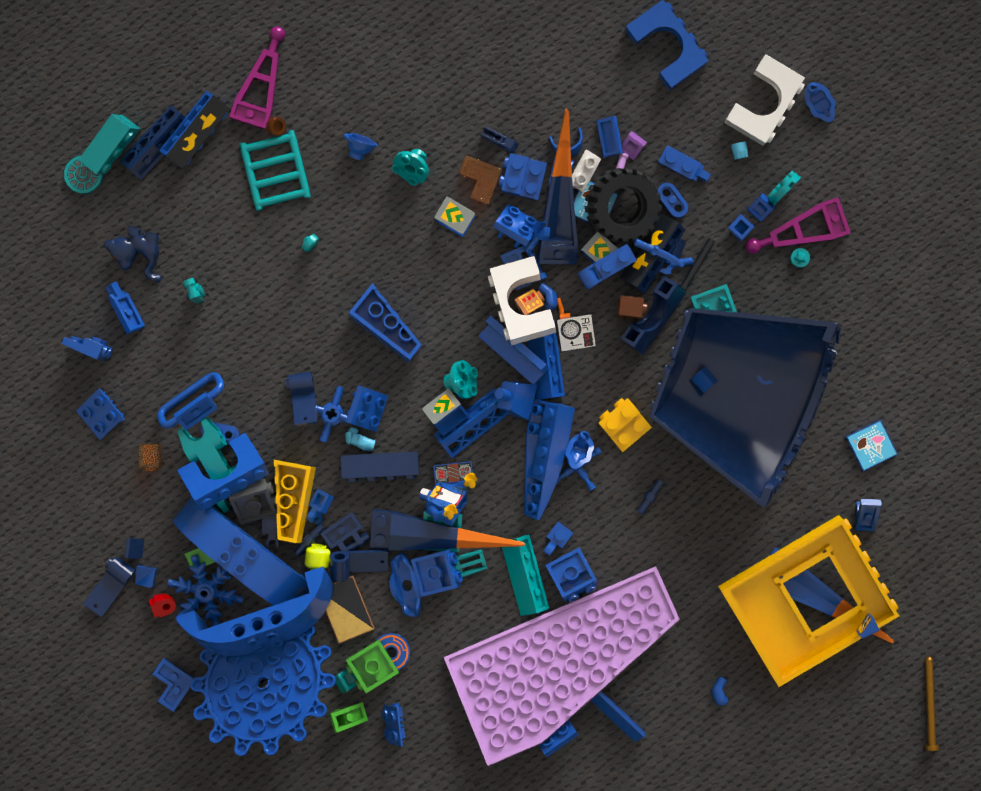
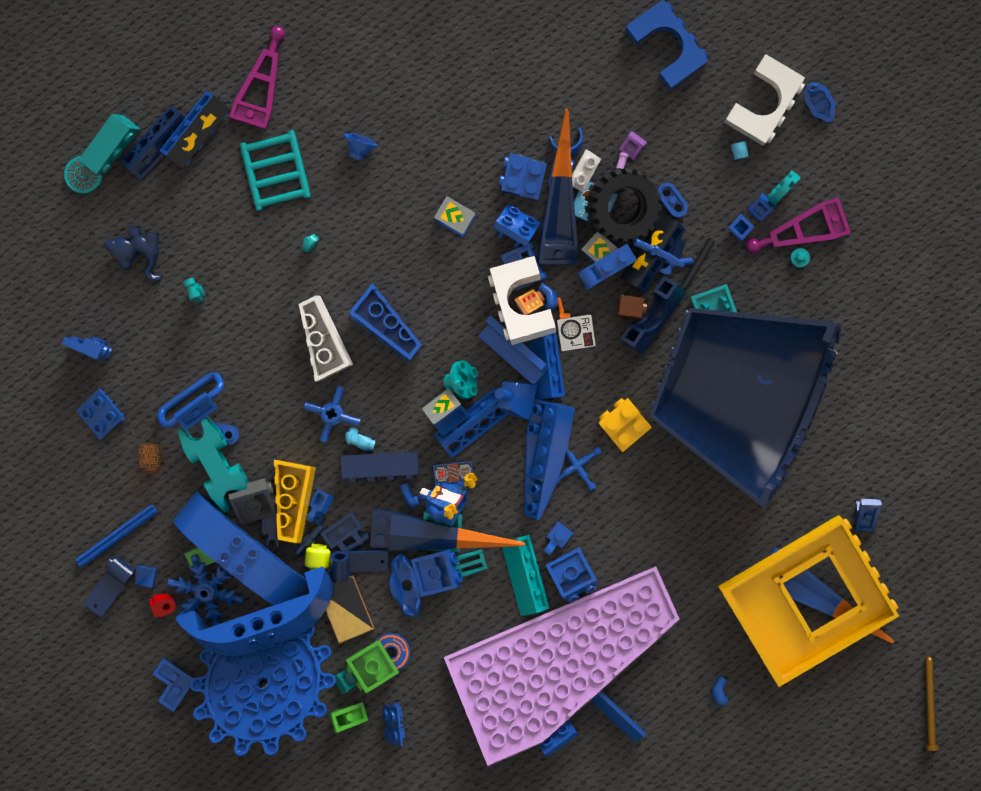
(115, 536): none -> blue axle
(124, 308): blue hinge -> none
(134, 548): dark blue slope -> none
(208, 491): blue arch -> none
(275, 126): reddish brown tile -> none
(303, 398): dark blue door -> none
(324, 343): none -> white wedge
(366, 408): blue plate -> none
(408, 497): none -> blue arm
(411, 166): teal plate -> none
(484, 174): clear orange plate -> none
(499, 139): dark blue piece -> none
(541, 233): blue bar -> none
(579, 450): blue arm -> none
(609, 137): blue tile -> none
(650, 496): dark blue bar -> none
(683, 165): blue hinge -> none
(704, 380): blue slope -> none
(867, 627): blue slope -> none
(871, 445): medium azure tile -> none

